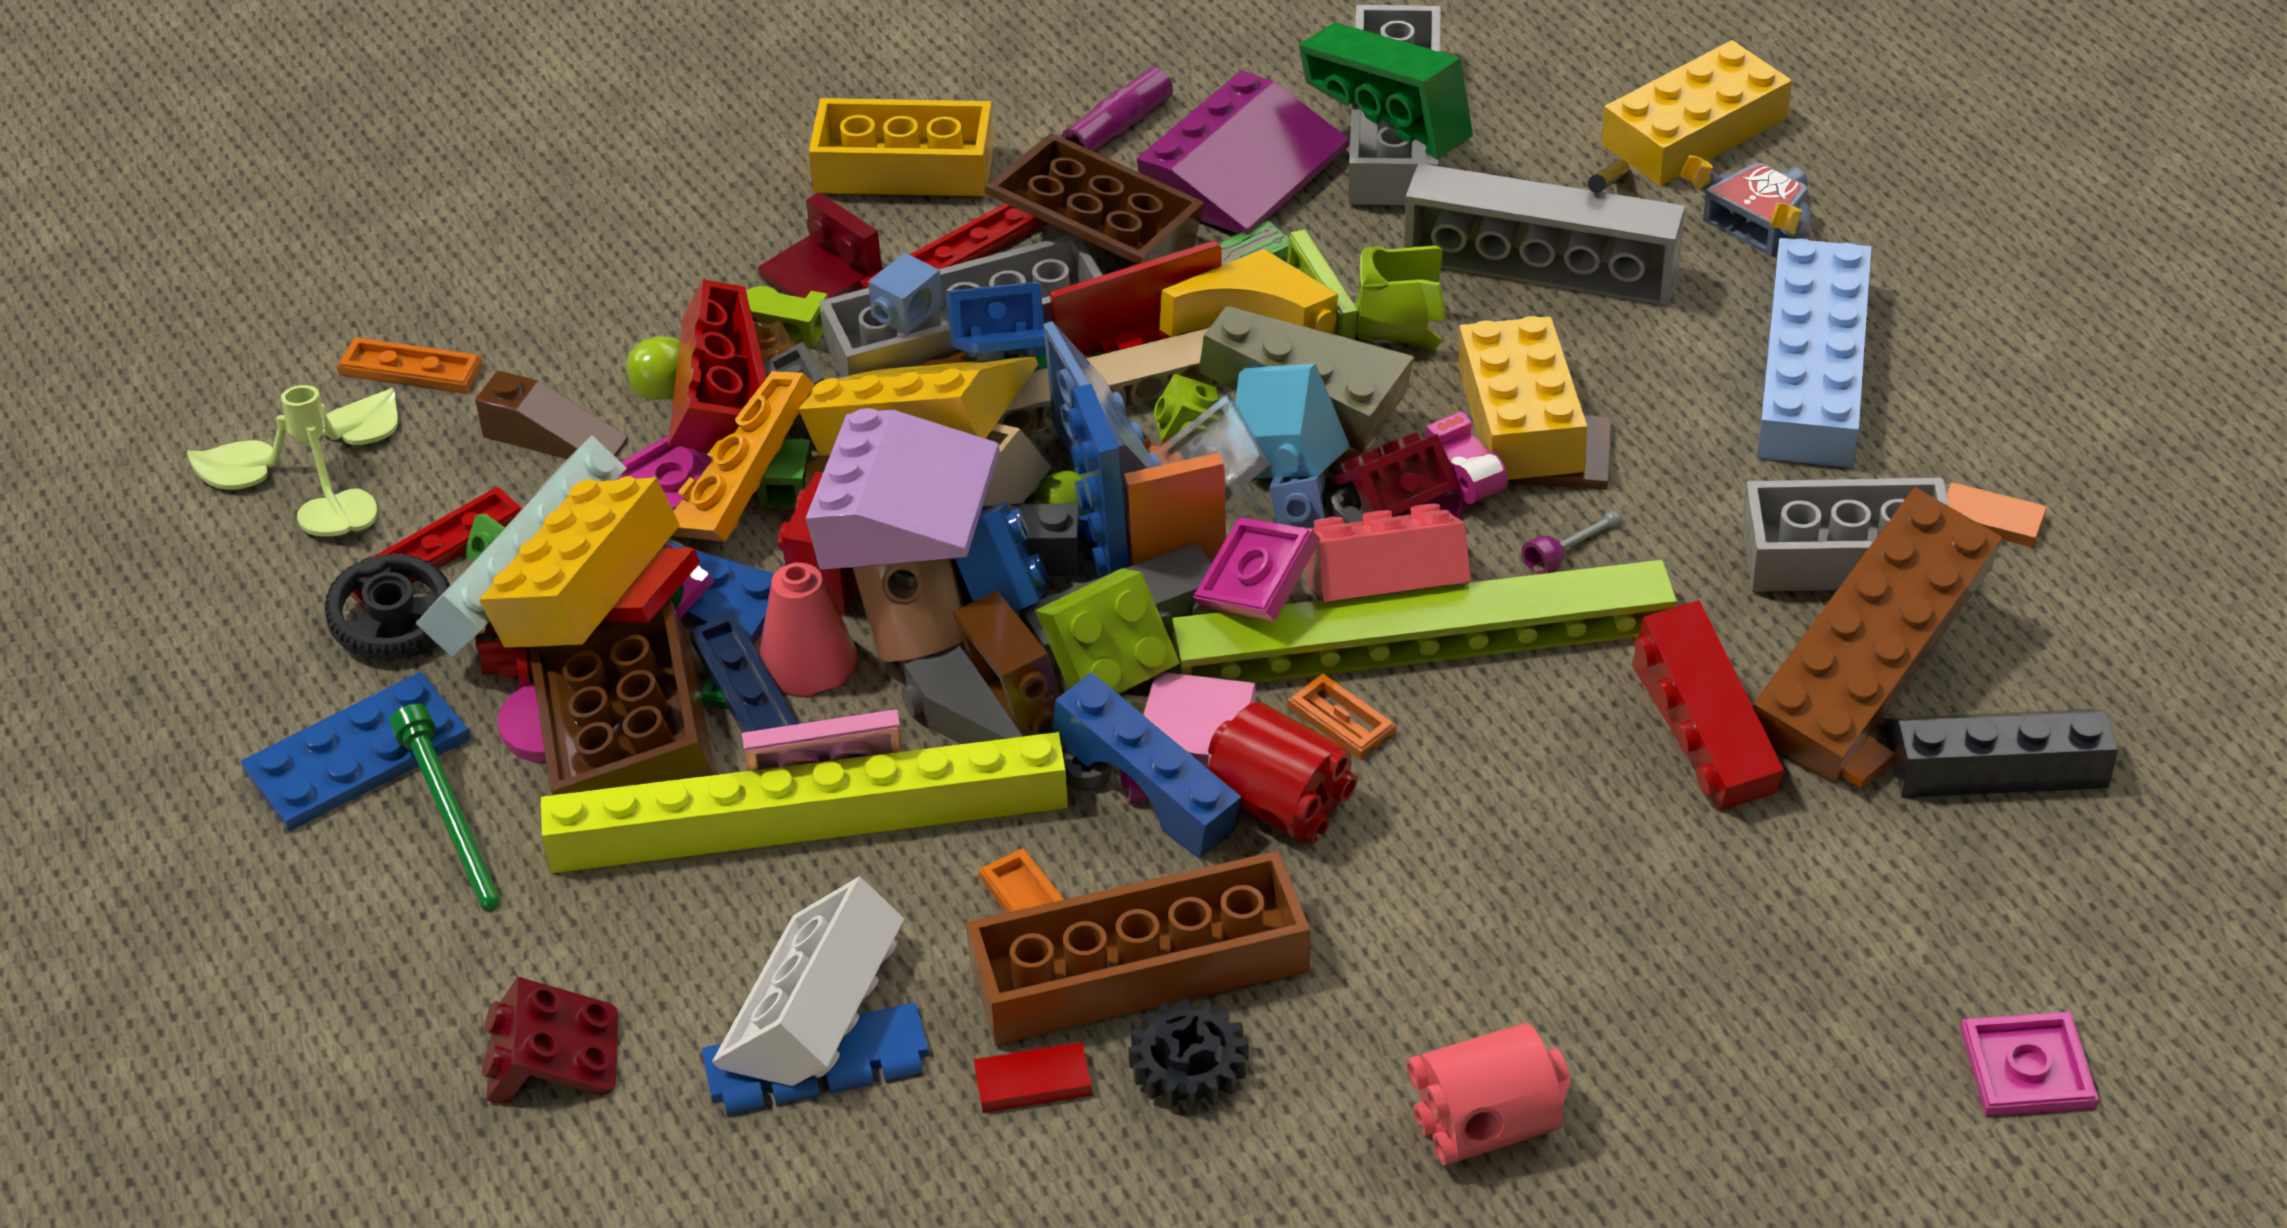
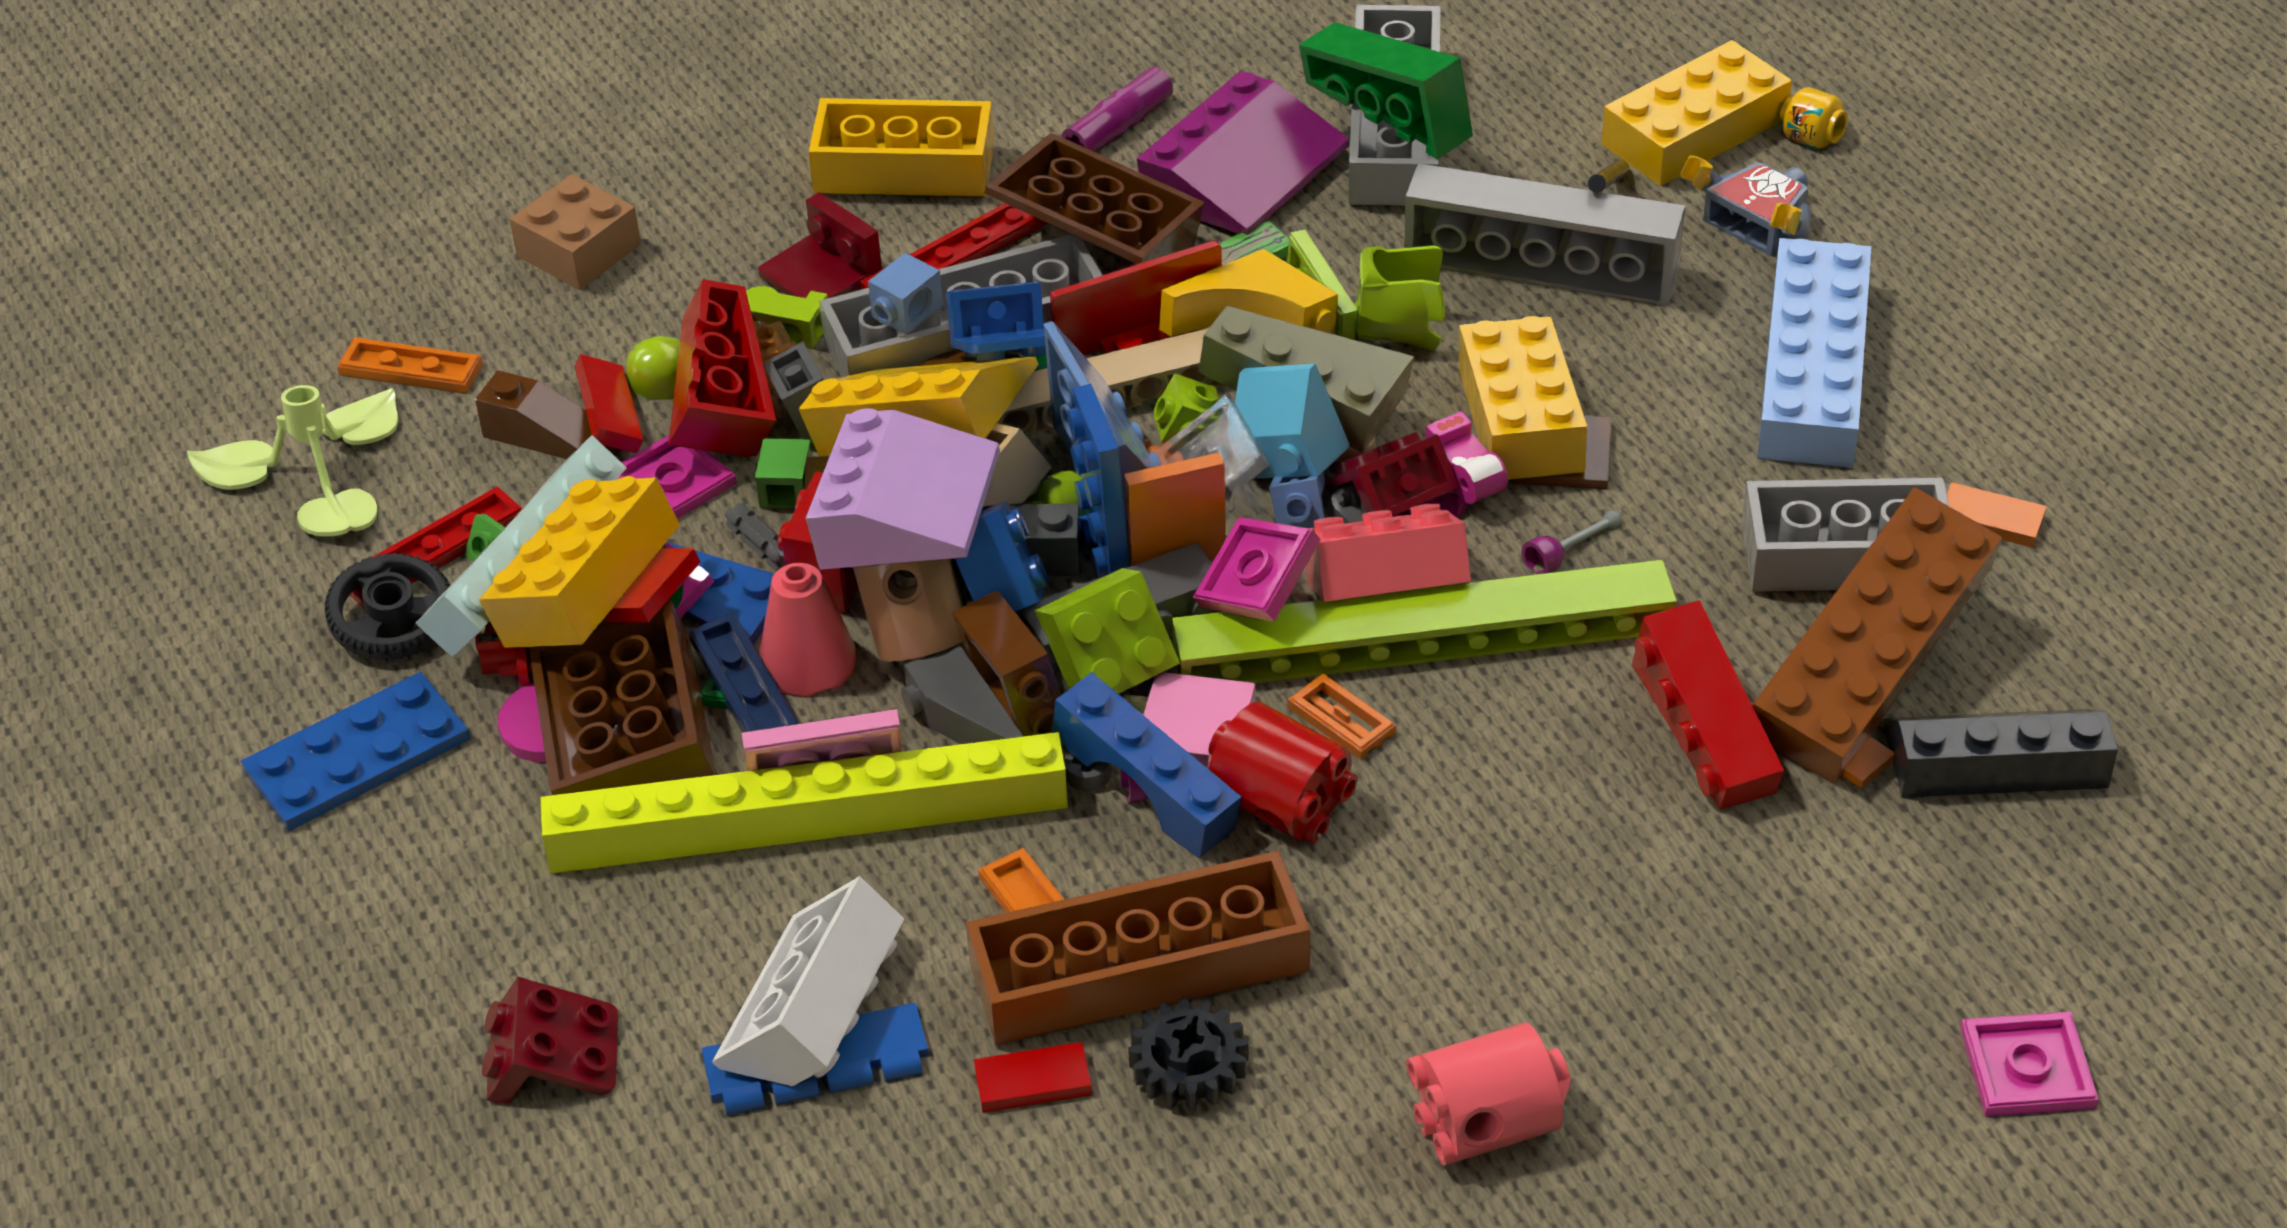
(414, 729): green piece -> none
(575, 231): none -> medium nougat brick
(608, 403): none -> red tile
(739, 461): light orange wing -> none
(755, 534): none -> dark grey axle
(1814, 118): none -> yellow head

